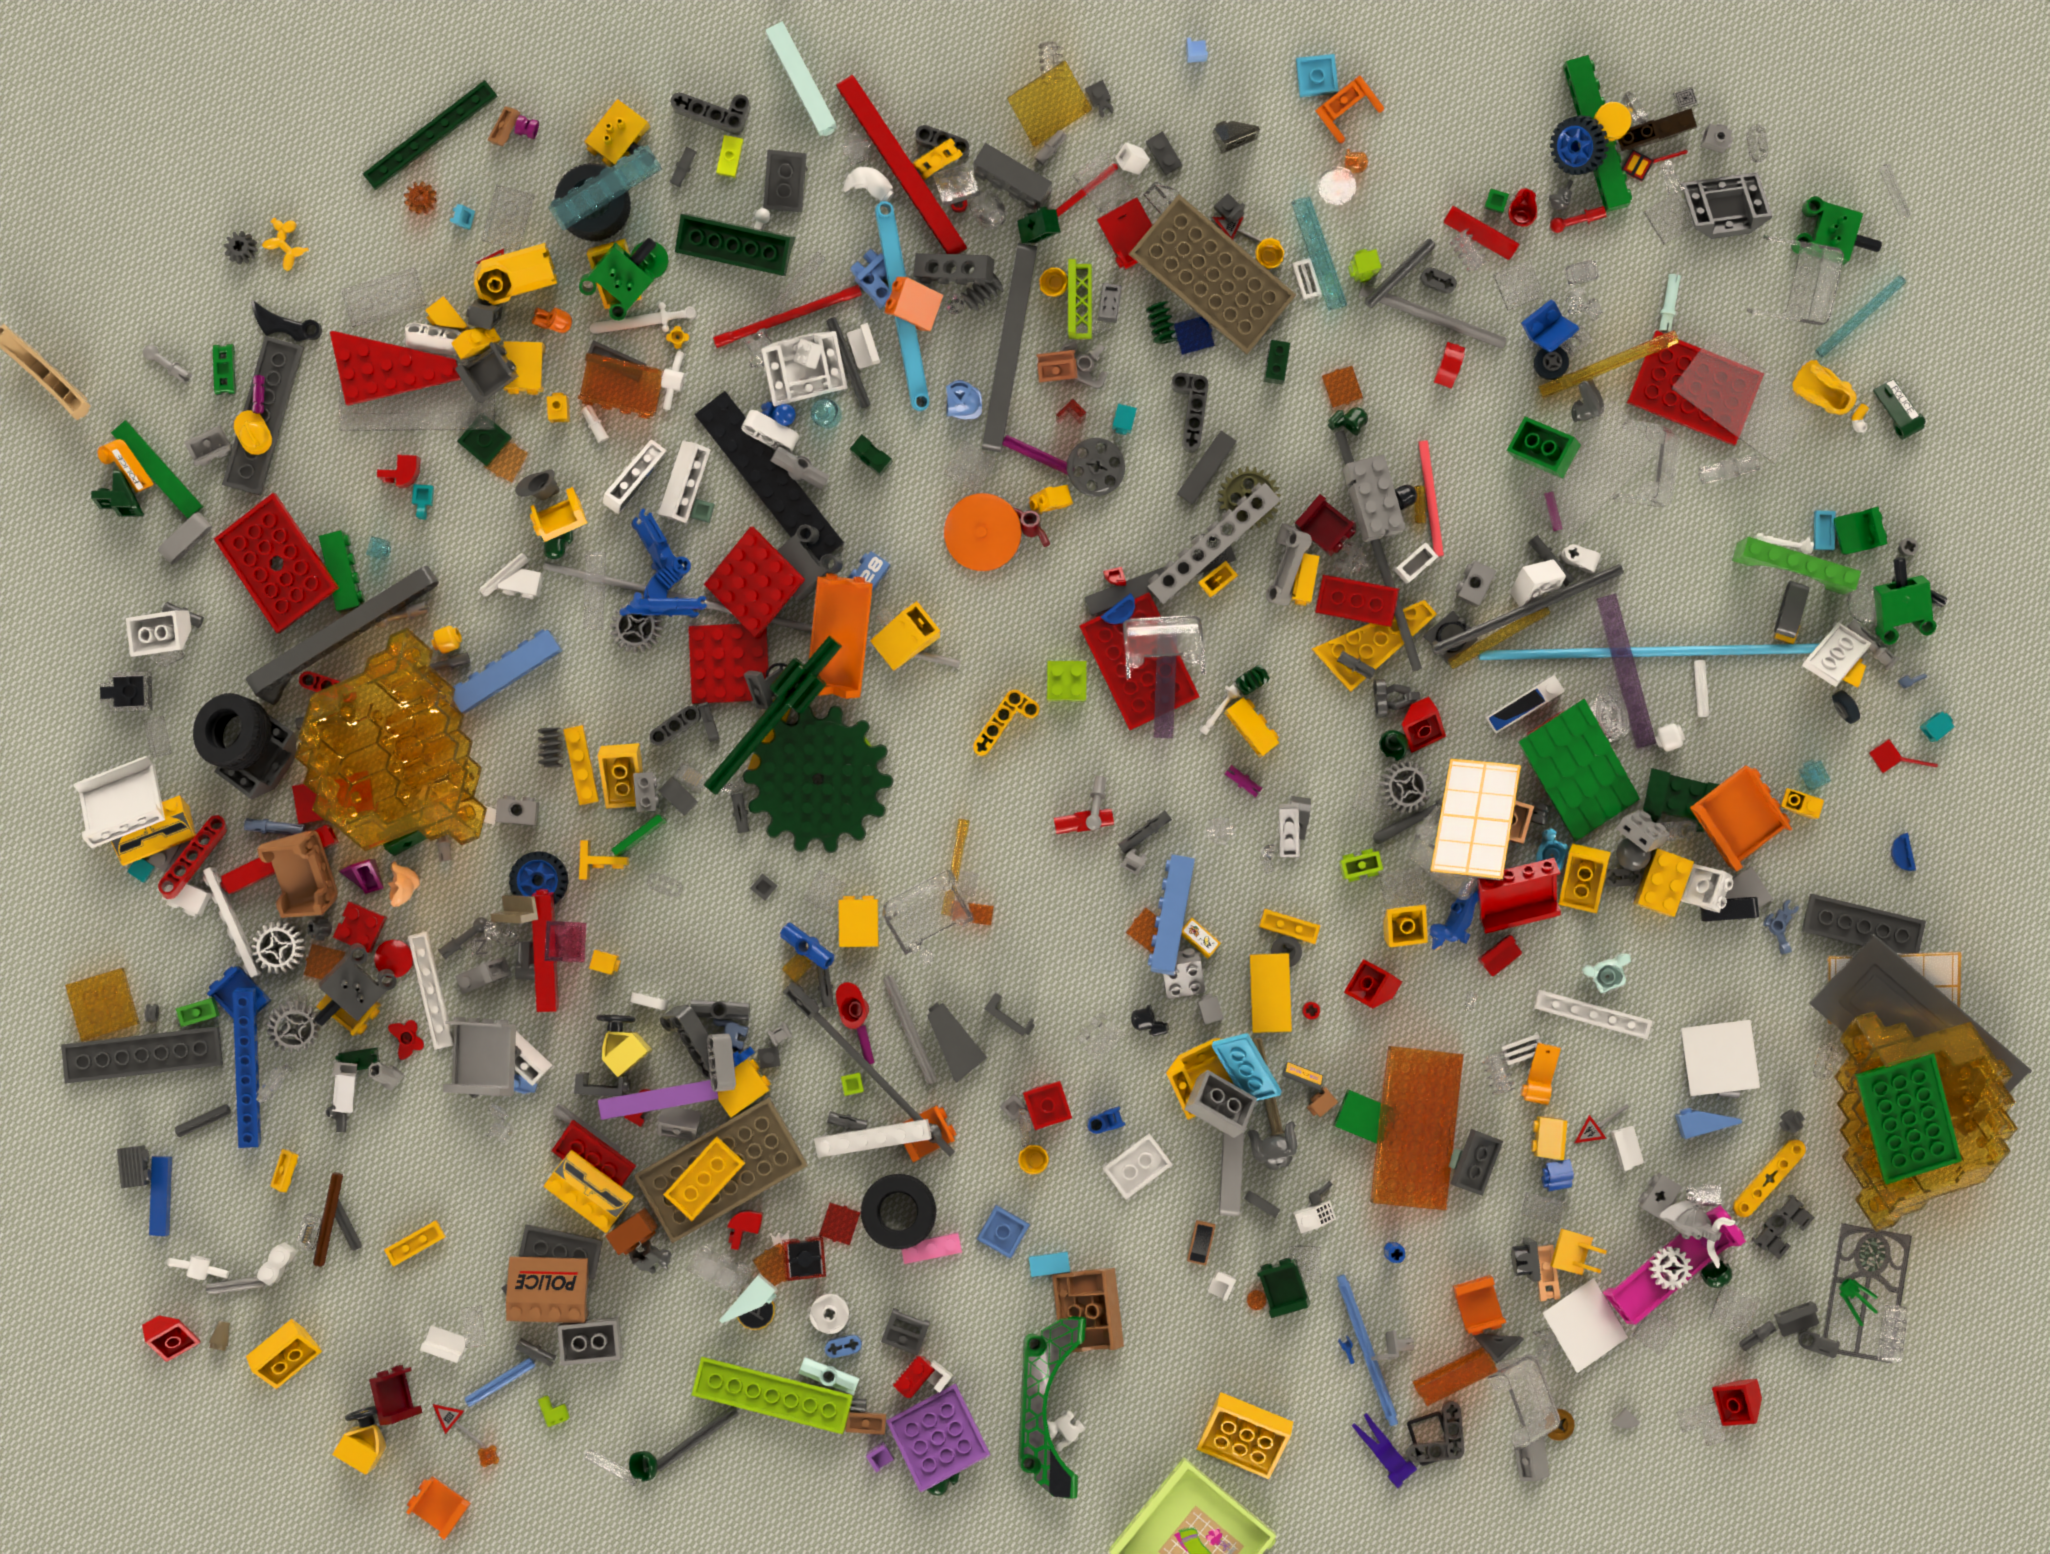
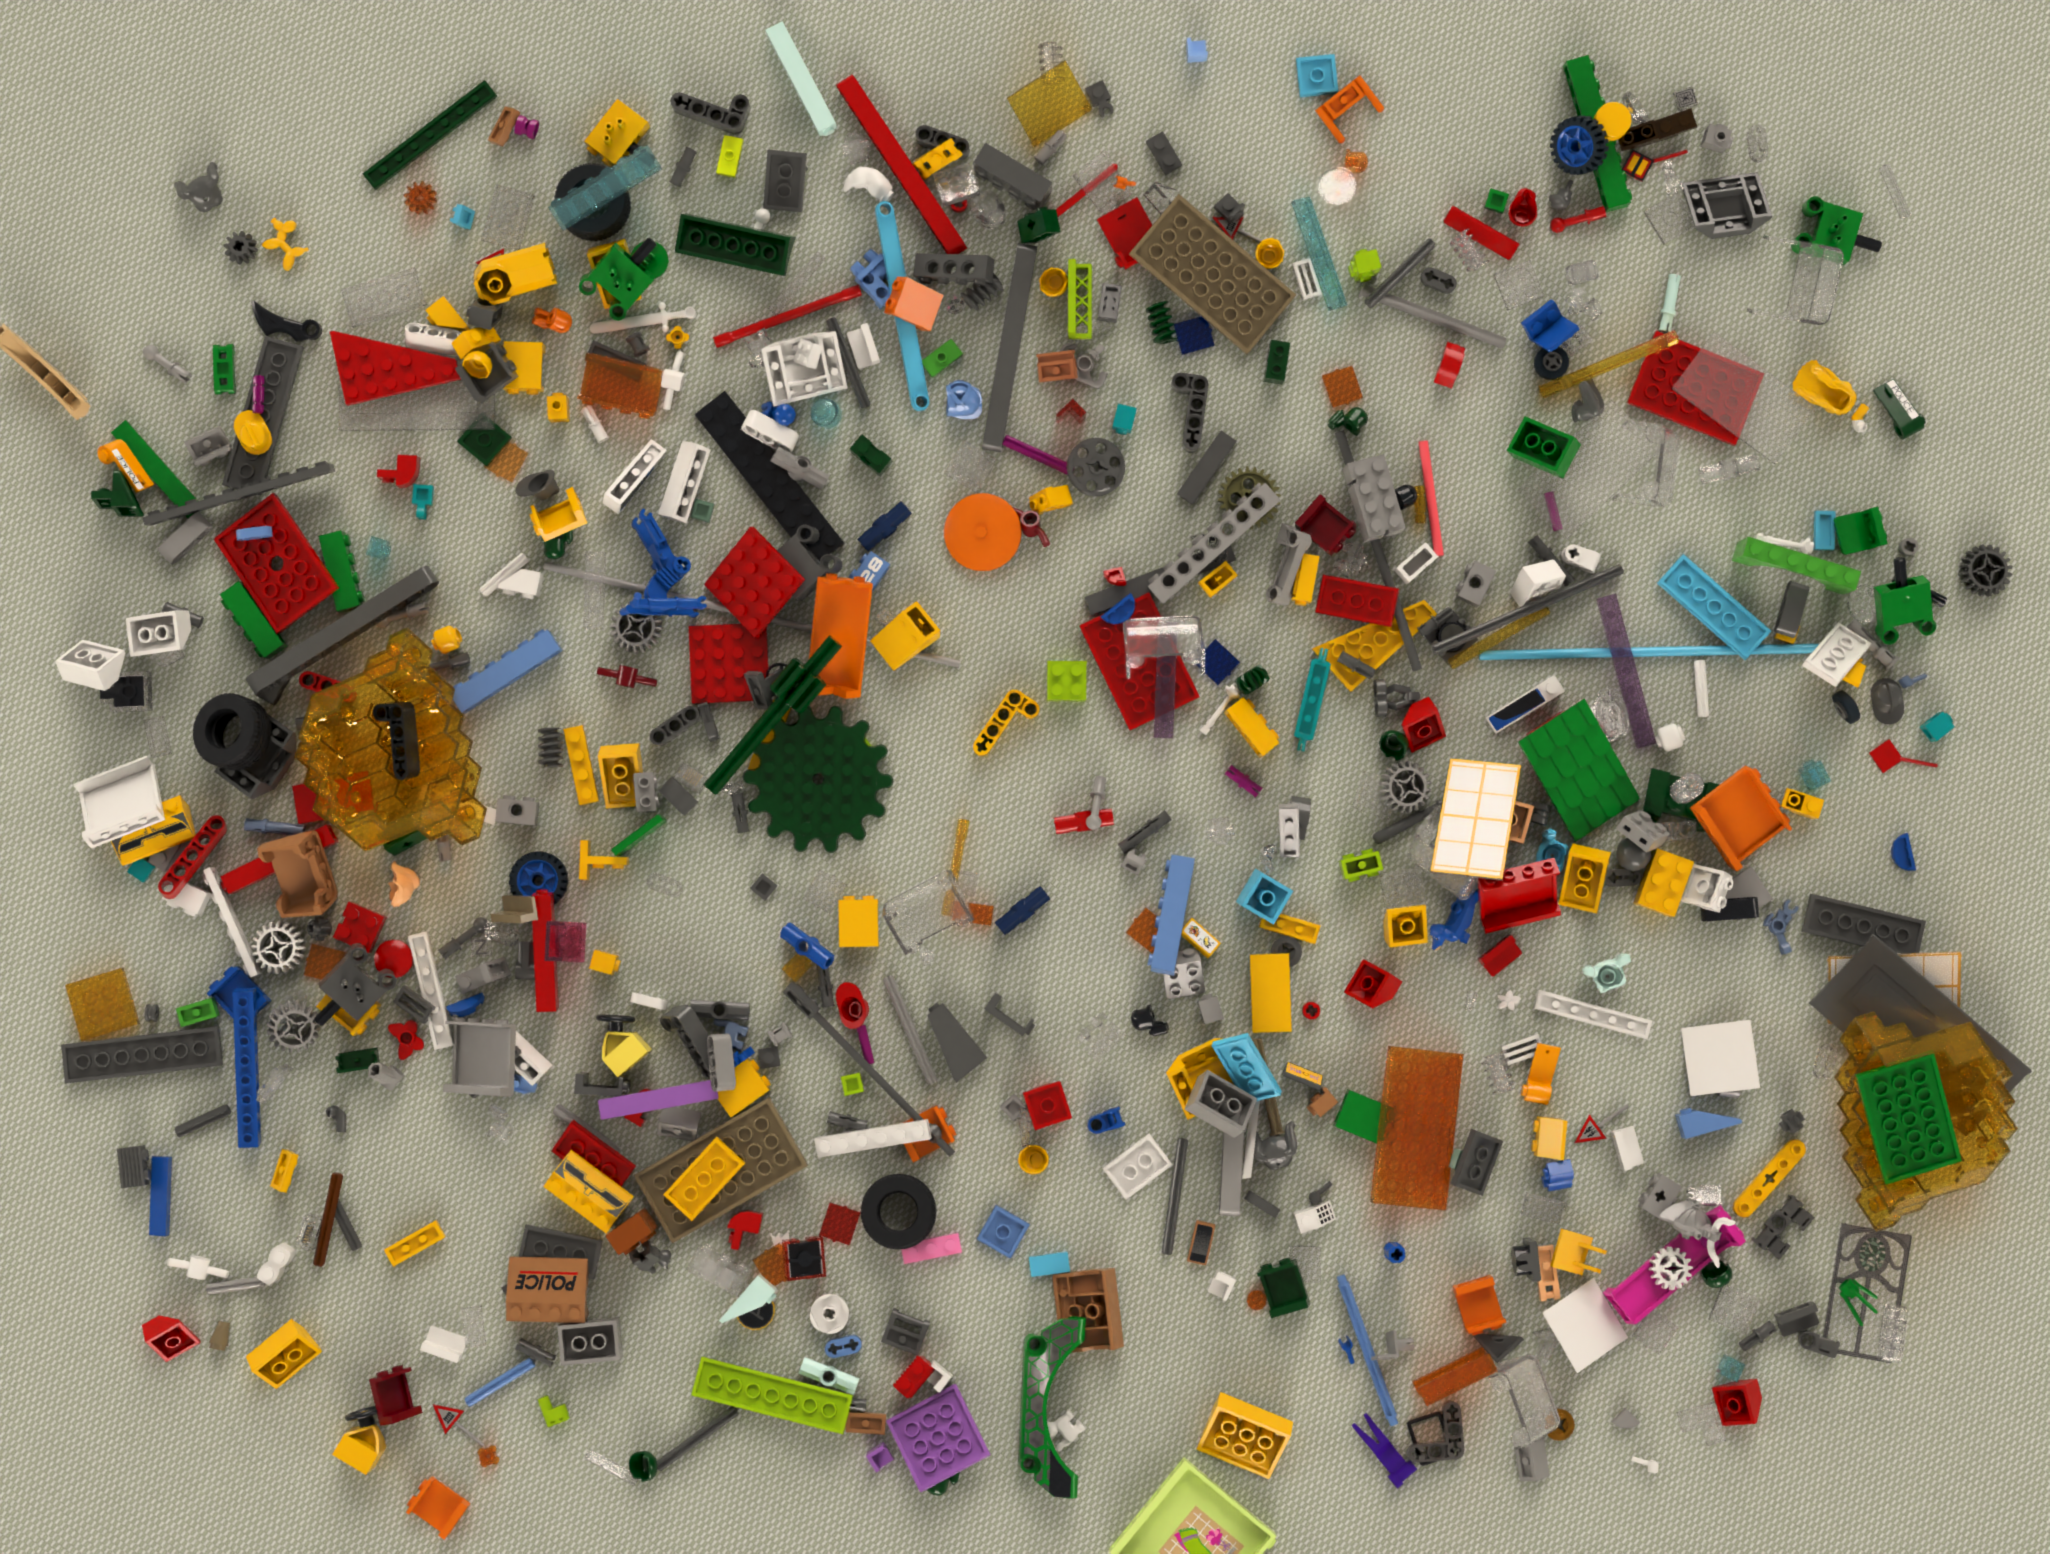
(91, 665): none -> white slope
(202, 188): none -> dark grey hair
(229, 495): none -> dark grey plate
(252, 620): none -> green brick
(254, 533): none -> medium blue beam
(344, 1087): window -> none
(364, 875): magenta slope -> none
(403, 737): none -> black beam
(427, 1012): none -> dark grey tile
(466, 1006): none -> blue tile
(477, 364): none -> yellow hair
(627, 676): none -> dark red piece
(637, 344): none -> dark grey bush
(884, 526): none -> dark blue piece
(941, 358): none -> bright green plate
(1022, 910): none -> dark blue piece
(1123, 182): none -> orange hand
(1132, 158): white panel -> none
(1174, 1198): none -> dark grey axle
(1218, 662): none -> clear blue piece
(1234, 134): clear smoke slope -> none
(1250, 1142): none -> white sticker
(1264, 896): none -> medium azure slope
(1312, 699): none -> teal plate
(1435, 622): none -> dark grey axle
(1508, 1000): none -> white plant
(1652, 1464): none -> white hand
(1686, 788): none -> clear piece
(1714, 607): none -> medium azure tile
(1724, 1368): none -> clear light blue plate
(1860, 316): clear light blue axle -> none
(1887, 701): none -> dark grey piece
(1986, 578): none -> dark grey gear

